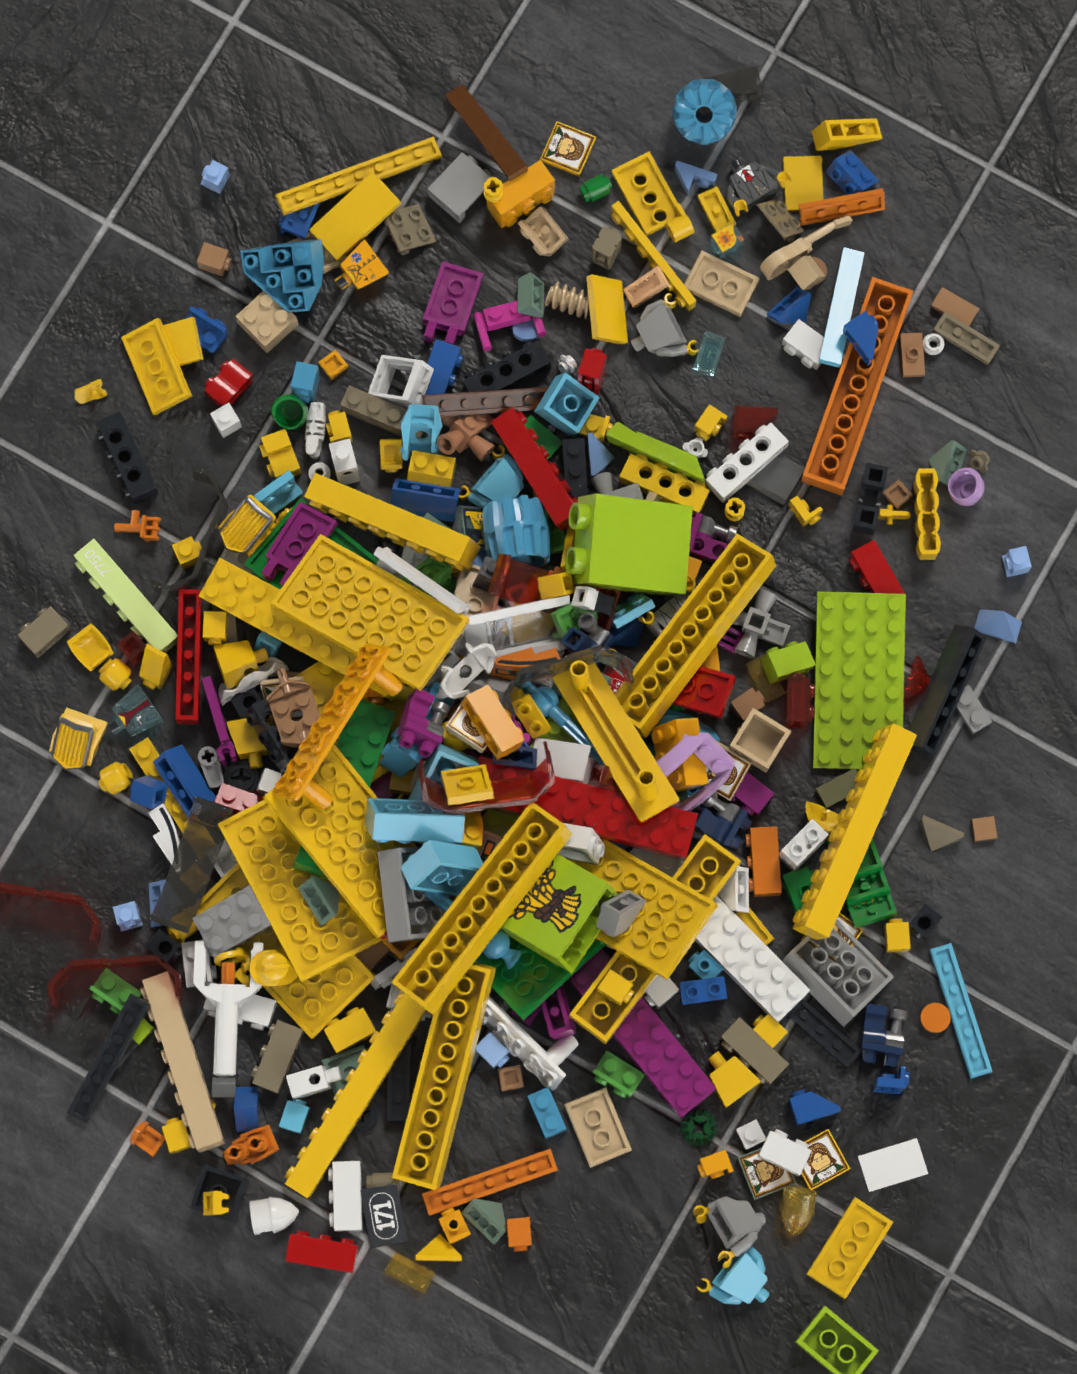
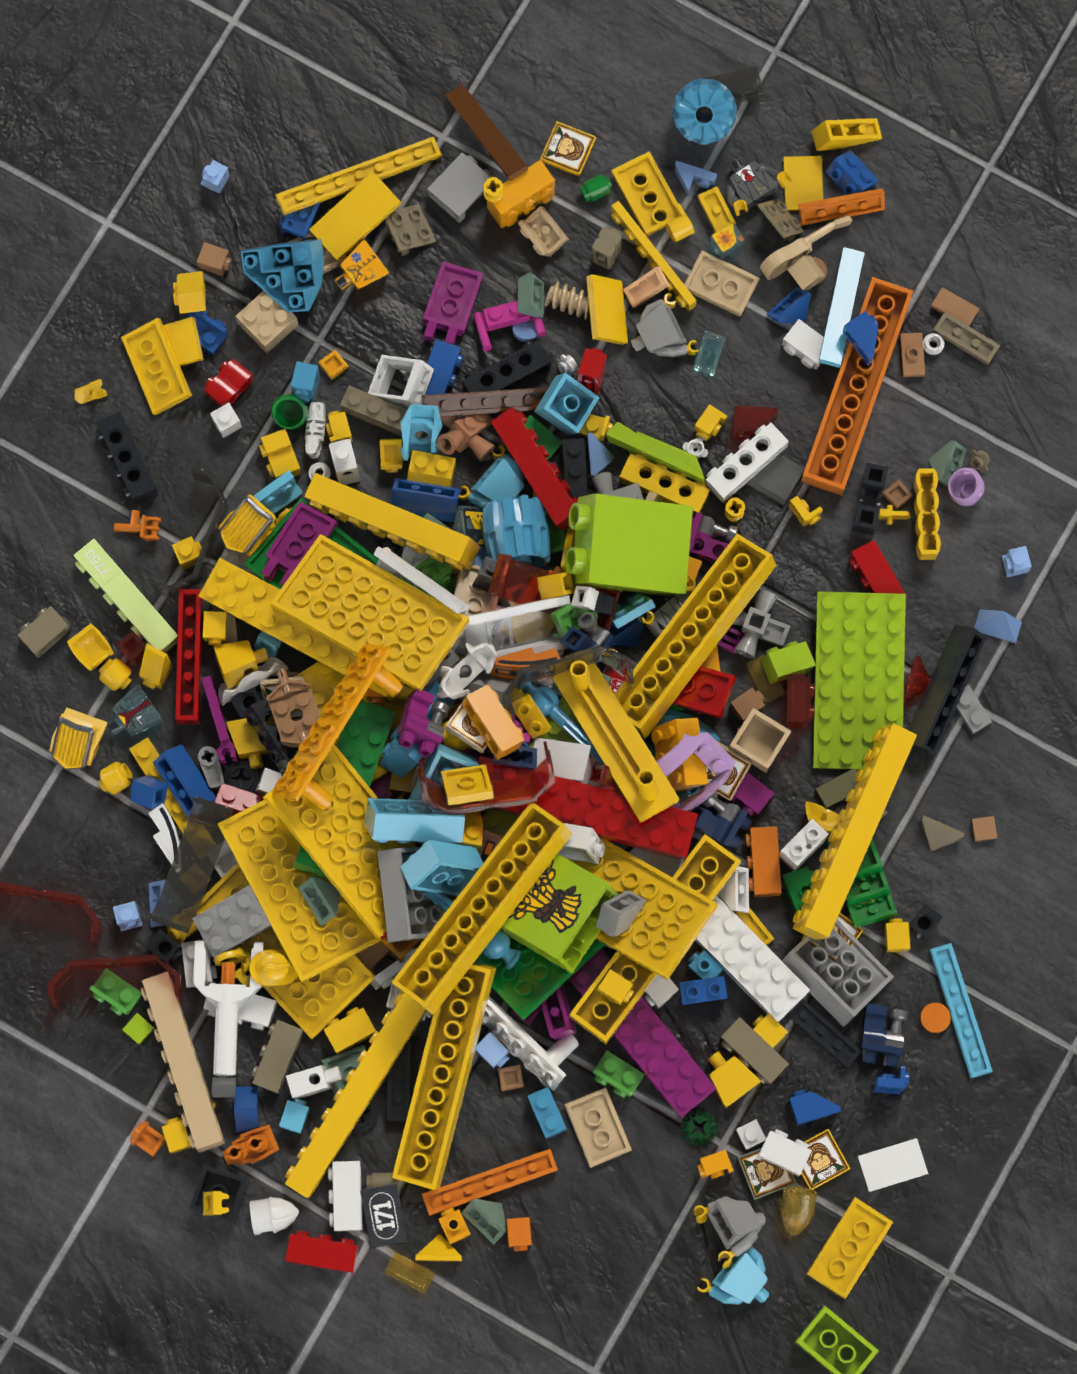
(108, 1058): black tile -> none
(190, 292): none -> yellow brick

